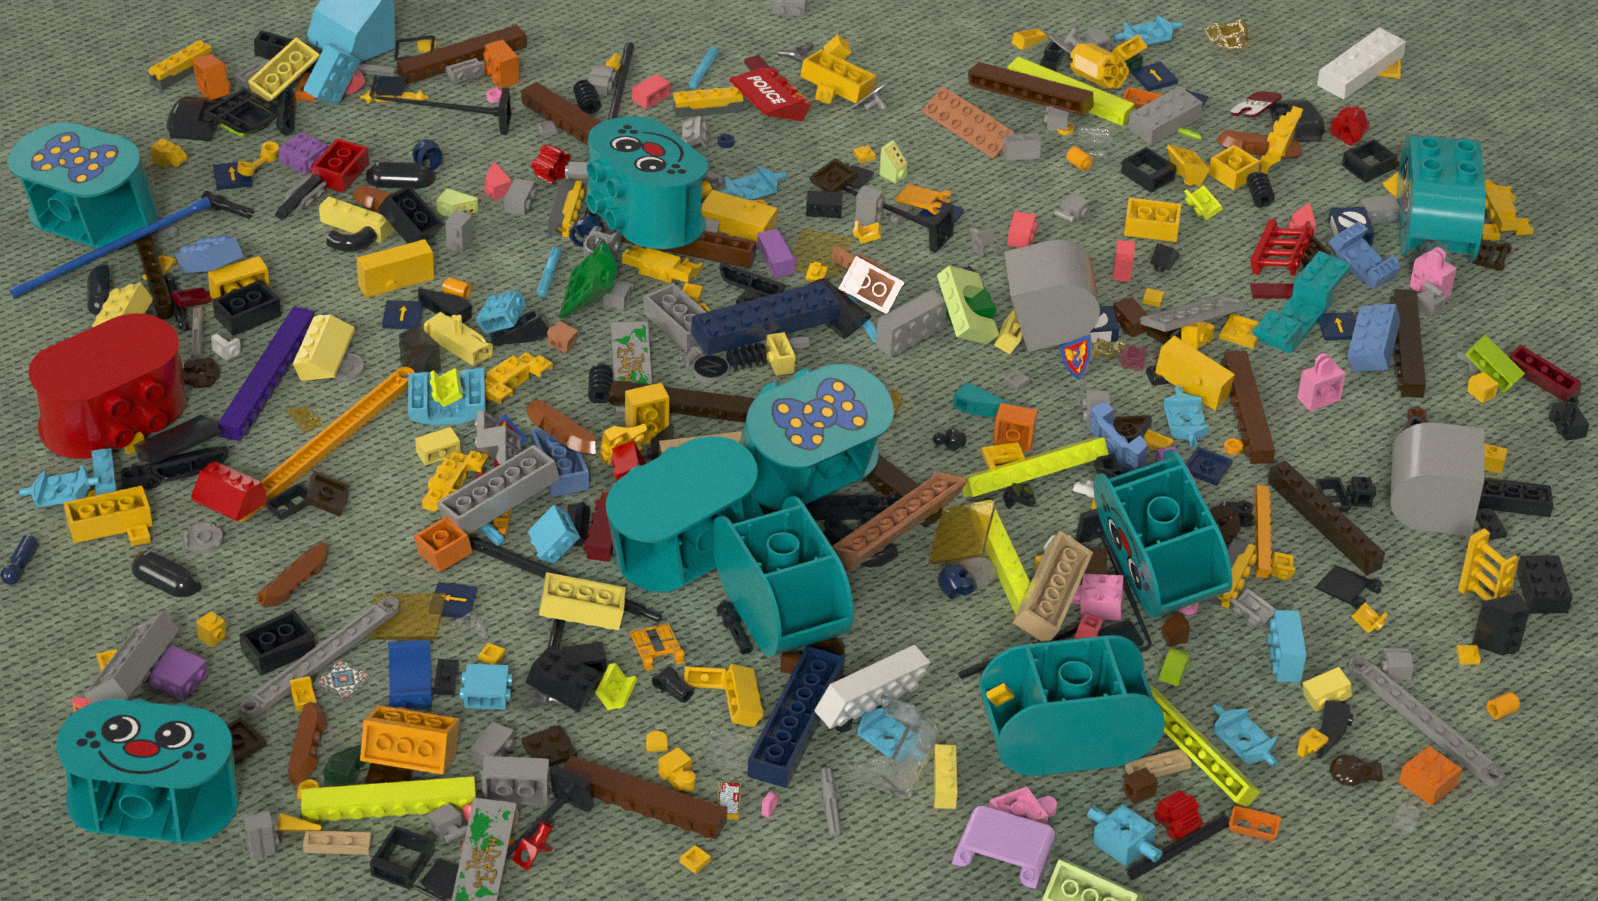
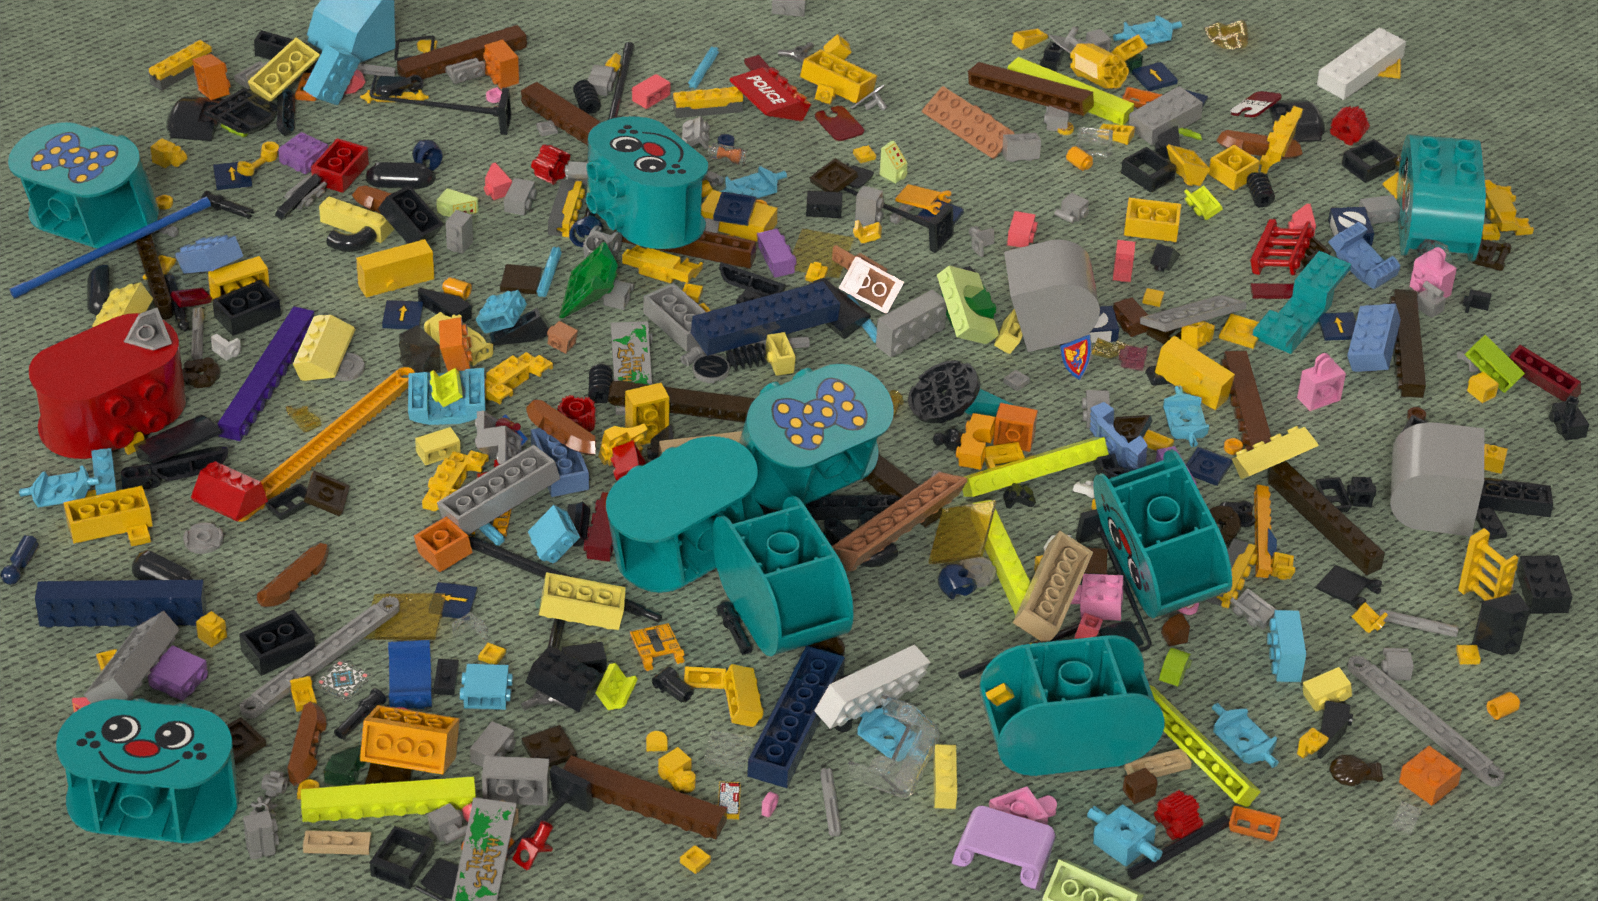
(118, 602): none -> dark blue brick
(148, 331): none -> light grey slope
(164, 202): none -> yellow tile
(269, 806): none -> light grey gear
(274, 783): none -> light grey gear
(291, 824): yellow slope -> none
(364, 708): none -> black pin
(387, 90): none -> black piece
(455, 344): none -> orange brick
(508, 423): none -> dark red cone
(521, 278): none -> dark brown tile
(579, 411): none -> red brick
(734, 208): none -> dark blue tile
(735, 154): none -> clear piece
(789, 661): reddish brown brick -> none
(841, 126): none -> dark red piece
(927, 398): none -> black plate
(972, 449): none -> light orange arch
(1121, 133): none -> yellow slope
(1168, 137): none -> black slope
(1272, 543): none -> blue sticker
(1274, 452): none -> light yellow slope
(1420, 623): none -> light grey axle
(1477, 300): none -> black bracket

